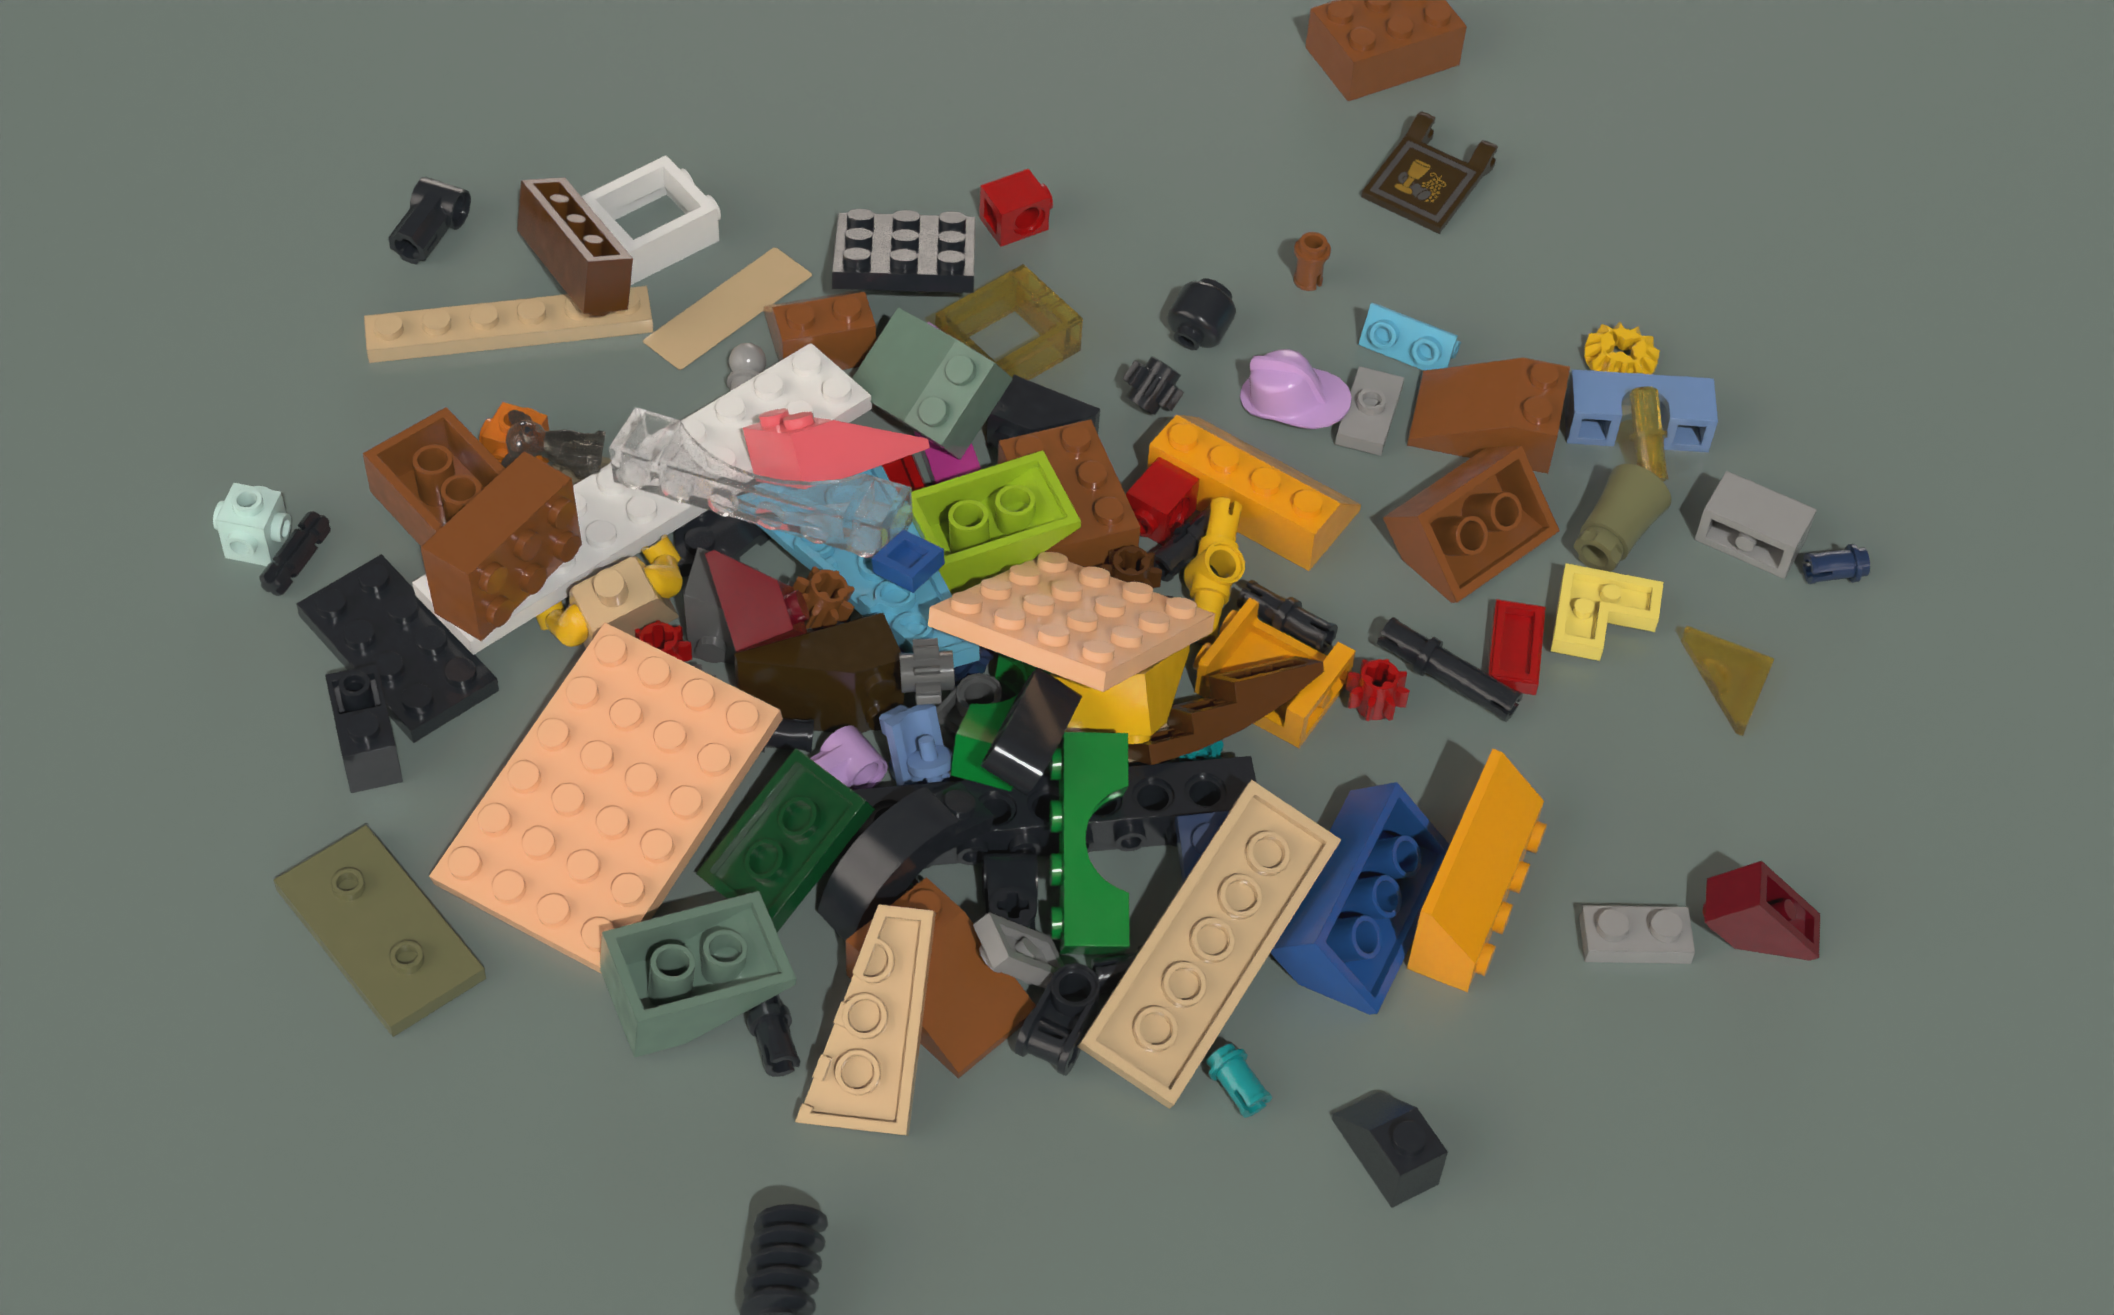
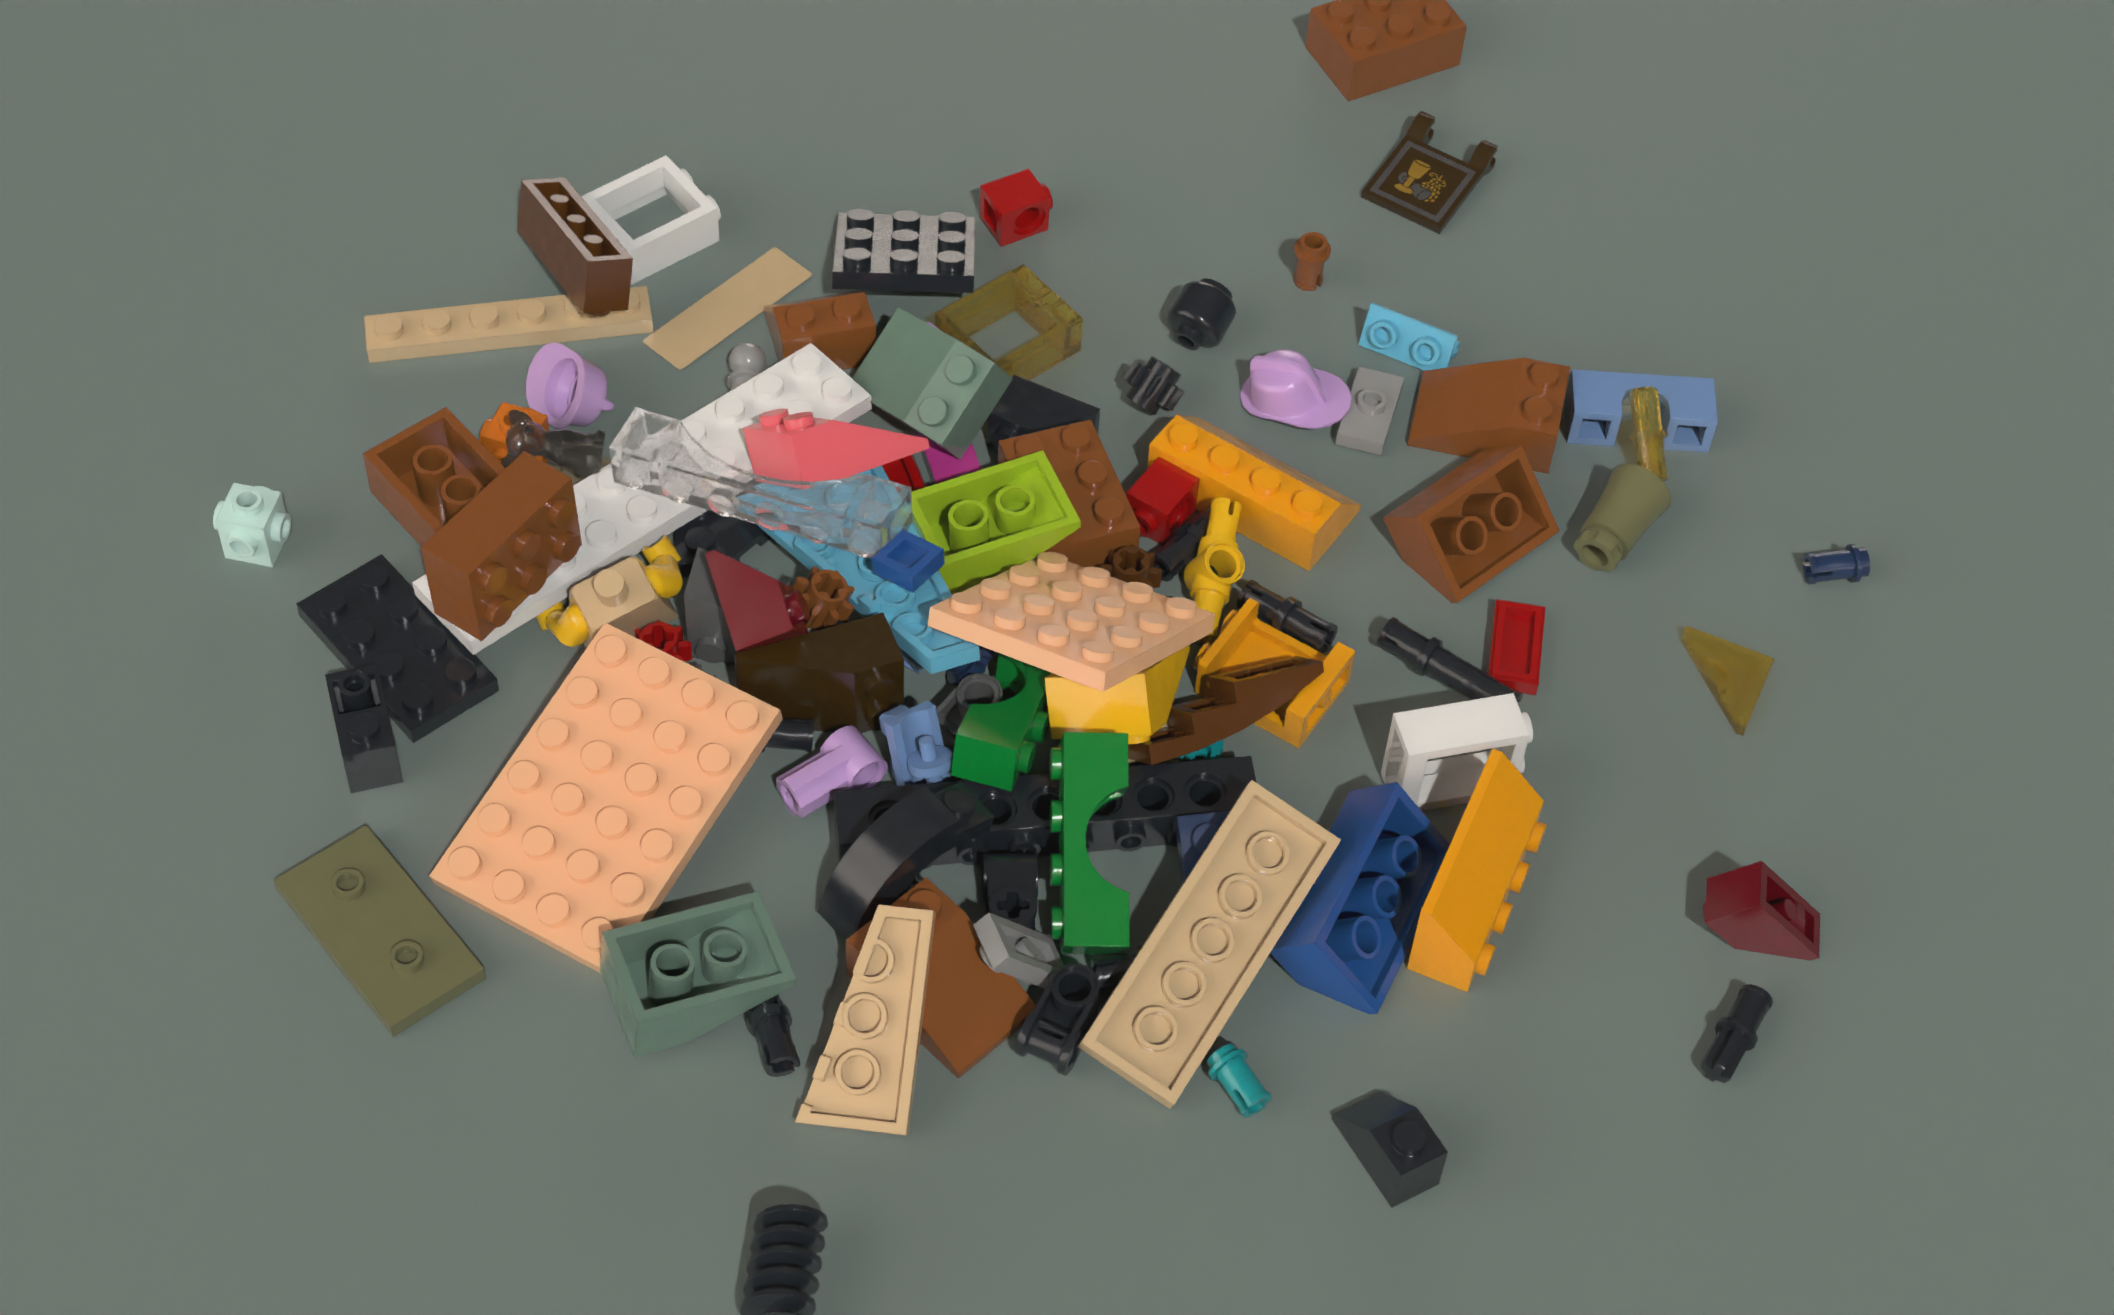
(295, 553): black axle -> none
(432, 211): black piece -> none
(566, 387): none -> lavender piece
(787, 837): dark green plate -> none
(927, 671): dark grey gear -> none
(1031, 731): black beam -> none
(1377, 689): red gear -> none
(1452, 731): none -> white window
(1598, 597): light yellow plate -> none
(1601, 356): yellow gear -> none
(1636, 934): light grey plate -> none
(1736, 1033): none -> black axle
(1755, 524): light grey brick -> none

